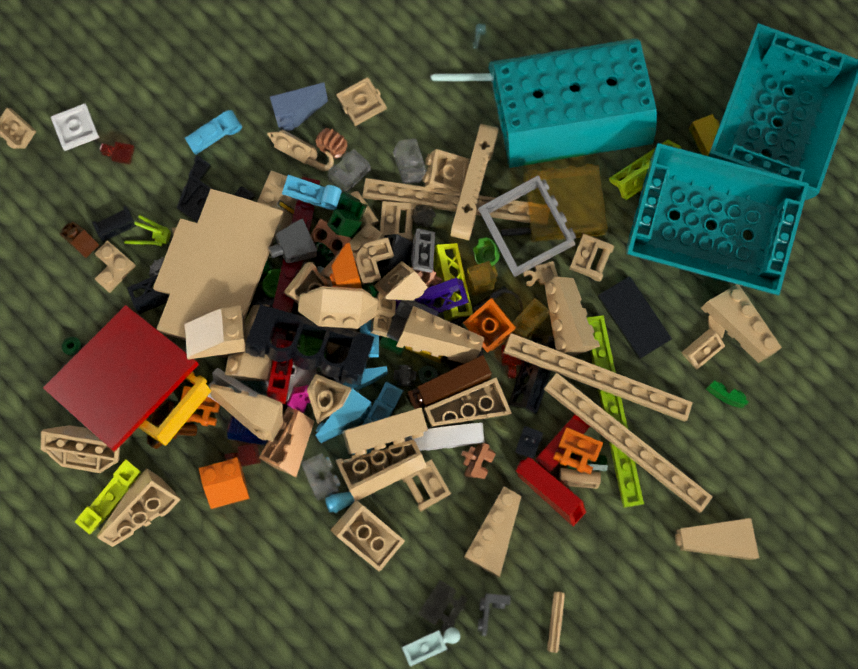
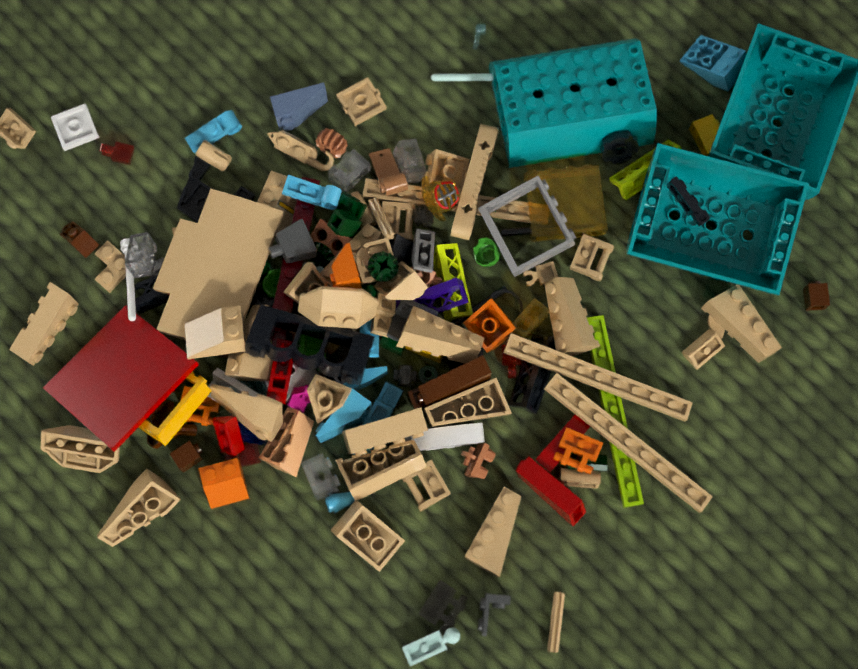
(44, 324): none -> tan wedge
(77, 346): dark green plate -> none
(109, 498): neon yellow slope -> none
(114, 224): black hinge -> none
(129, 283): none -> white piece
(141, 255): none -> clear brick
(160, 233): lime plant -> none
(187, 456): none -> reddish brown brick
(213, 155): none -> tan arm
(228, 435): none -> red slope
(381, 218): none -> tan axle
(386, 274): none -> dark green gear
(387, 172): none -> medium nougat door
(439, 196): none -> clear yellow piece
(481, 277): clear yellow brick -> none
(529, 442): black slope -> none
(611, 144): none -> black plate
(634, 317): black tile -> none
(687, 201): none -> black hinge
(715, 61): none -> medium azure slope
(722, 539): tan slope -> none
(734, 398): green slope -> none
(816, 296): none -> reddish brown brick

